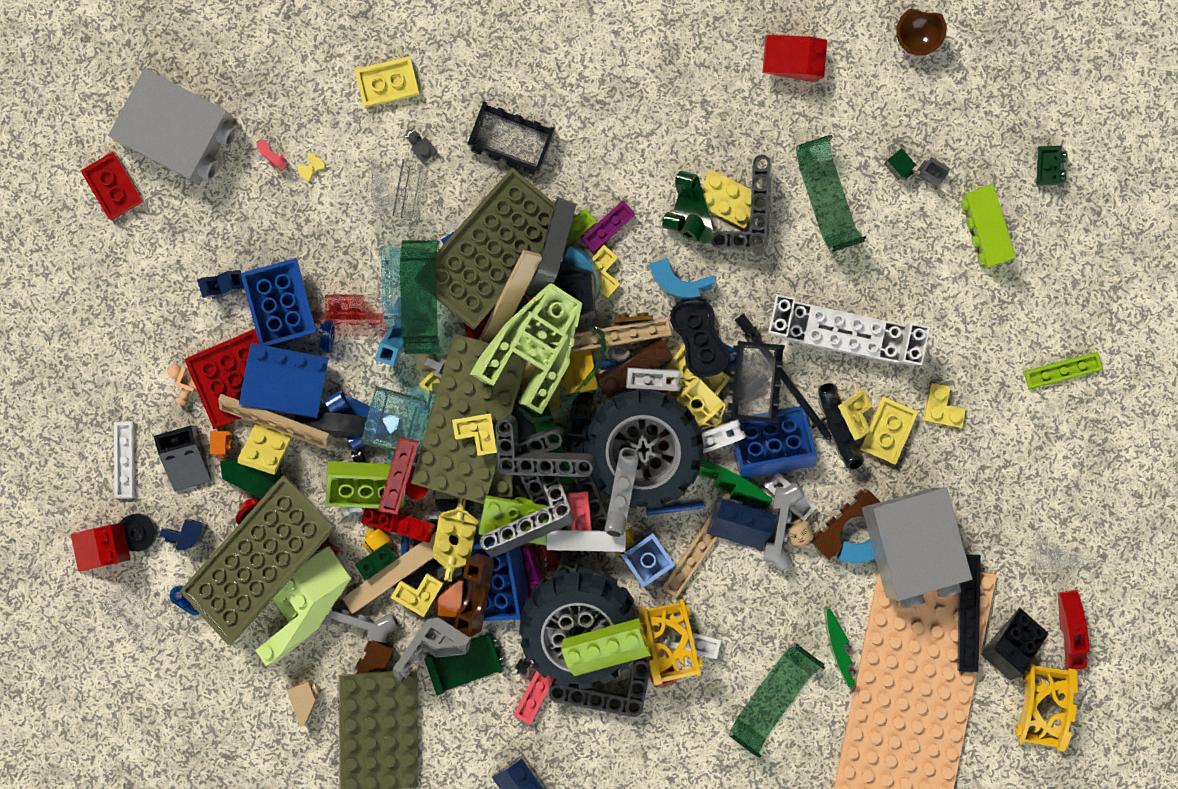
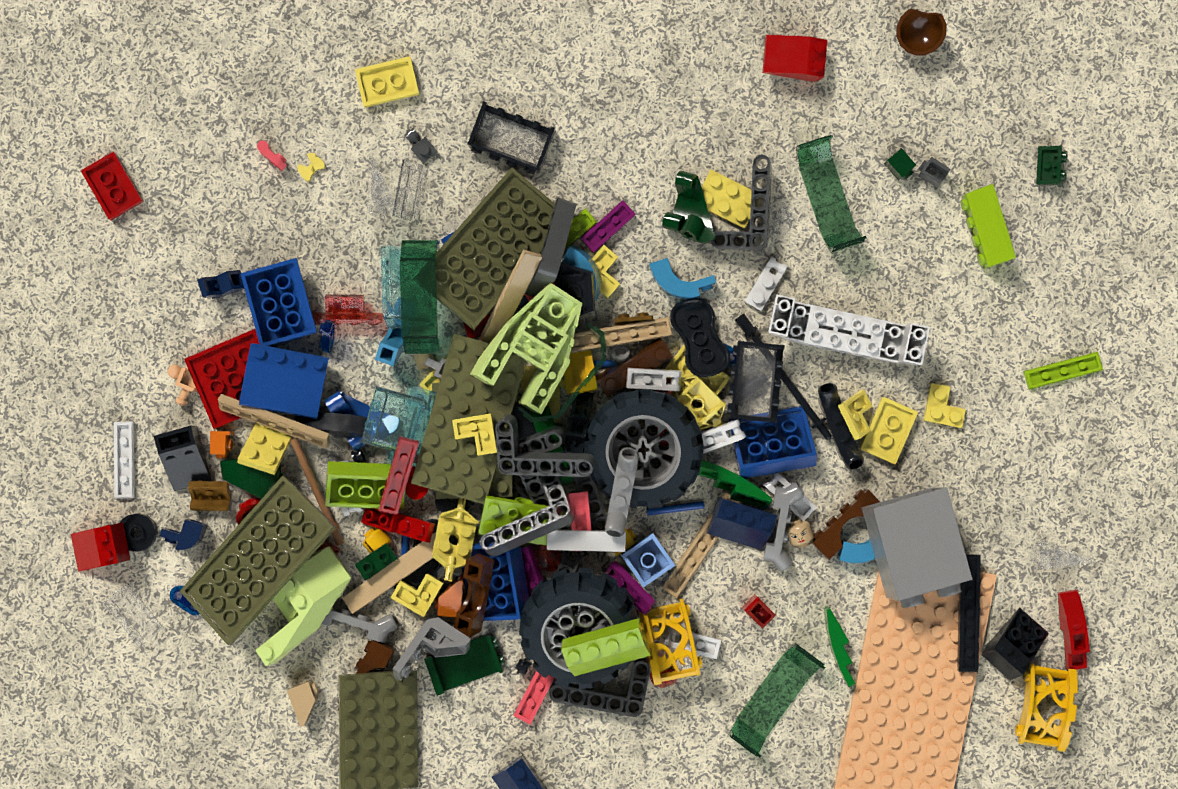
(173, 127): light grey brick -> none
(209, 495): none -> pearl gold bracket
(315, 488): none -> medium nougat bar
(642, 599): none -> magenta plate
(758, 611): none -> red slope
(765, 284): none -> white plate

